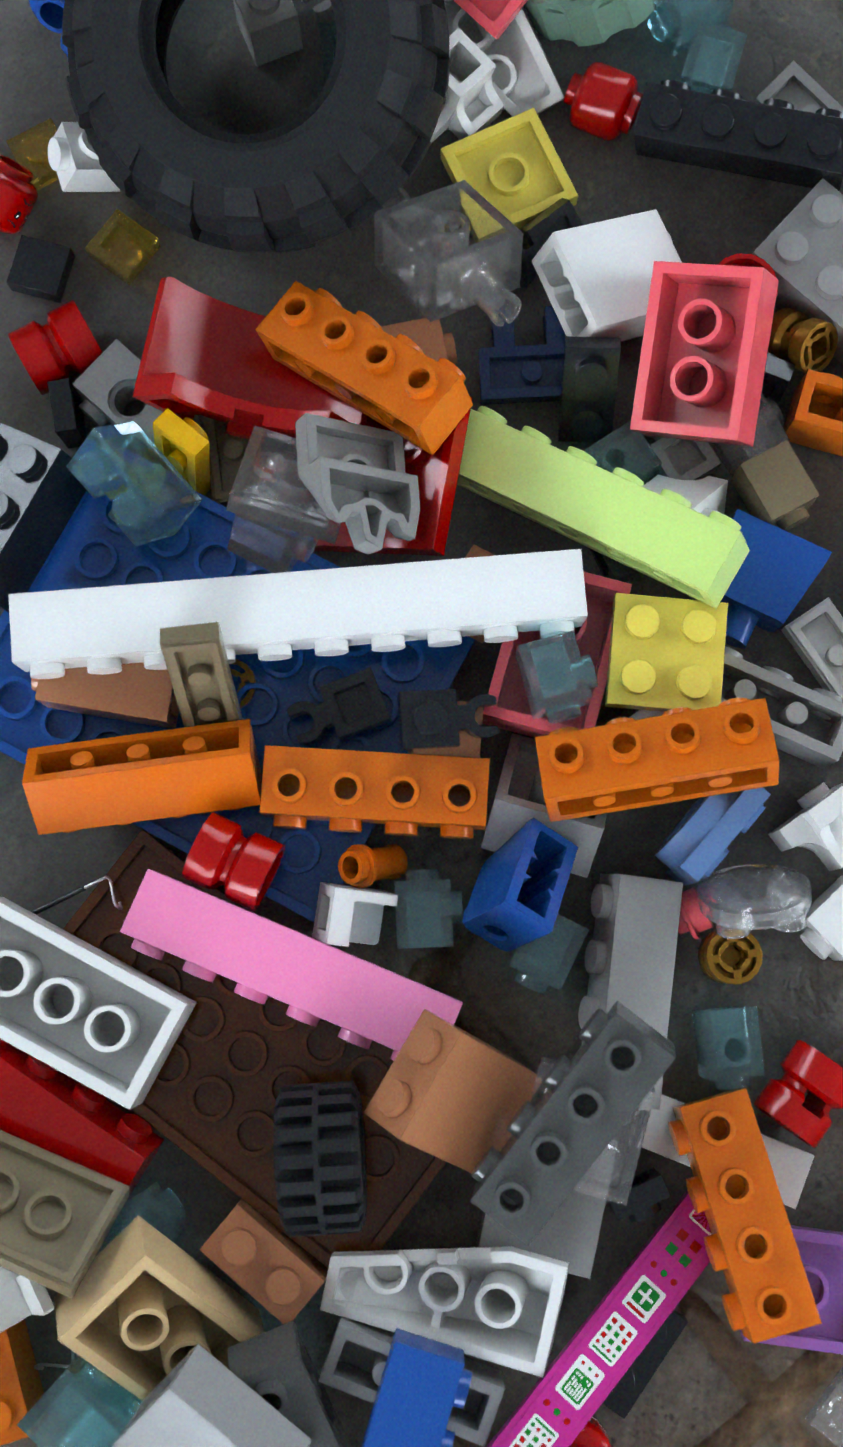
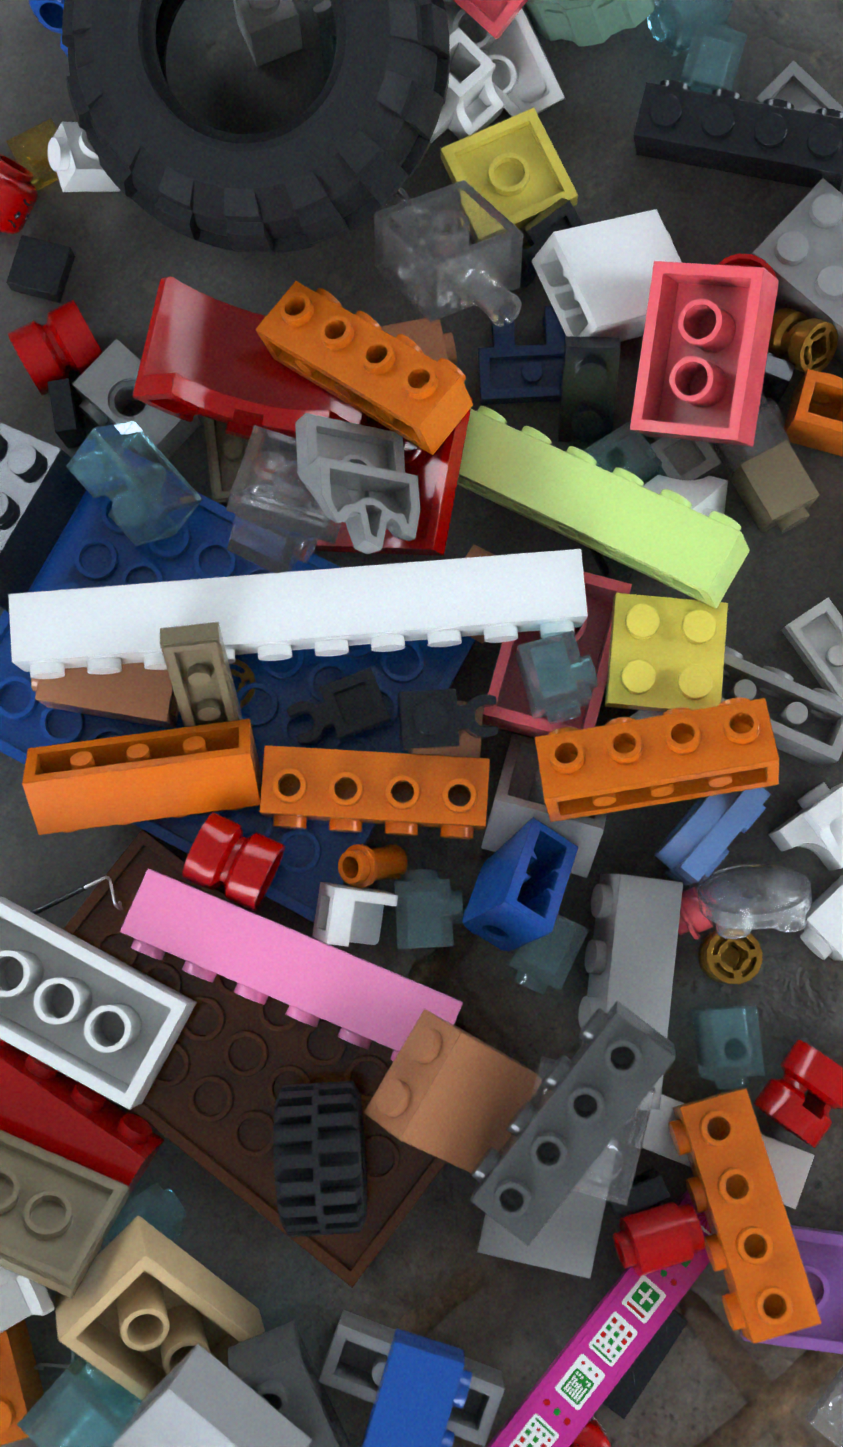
(123, 247): clear yellow plate -> none
(185, 447): yellow plate -> none
(265, 1262): nougat brick -> none
(478, 1299): white wedge -> none
(603, 101): red head -> none
(658, 1238): none -> red brick
(769, 579): blue torso -> none

